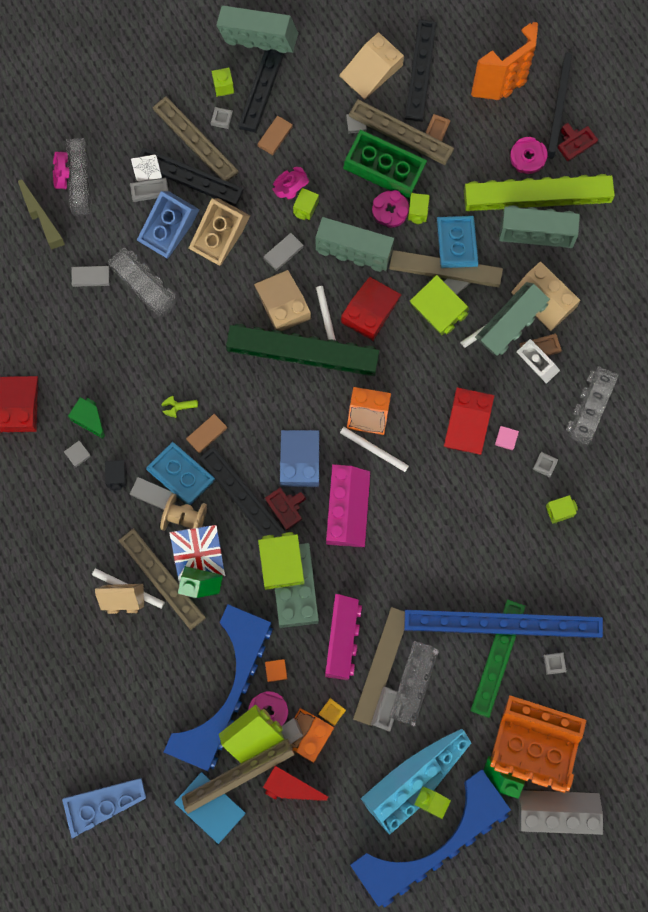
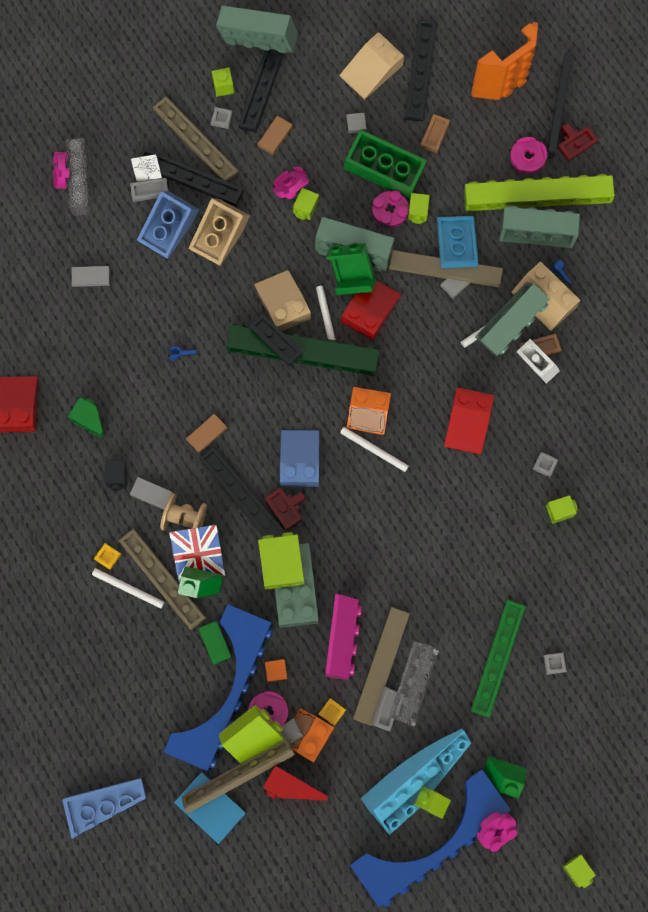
(35, 211): olive slope -> none
(77, 454): light grey tile -> none
(107, 556): none -> yellow tile
(120, 597): tan slope -> none
(142, 282): clear brick -> none
(175, 349): none -> blue hand
(178, 406): lime bar -> none
(180, 474): dark azure tile -> none
(215, 643): none -> green tile
(276, 339): none -> black plate
(283, 251): light grey tile -> none
(348, 506): dark pink slope -> none
(352, 268): none -> green panel
(401, 132): dark tan tile -> none
(440, 305): lime brick -> none
(503, 623): blue plate -> none
(506, 438): bright pink tile -> none
(506, 831): none -> dark pink plate
(537, 744): orange slope -> none
(557, 268): none -> blue hand
(560, 812): light grey slope -> none
(579, 871): none -> lime brick
(592, 405): clear brick -> none

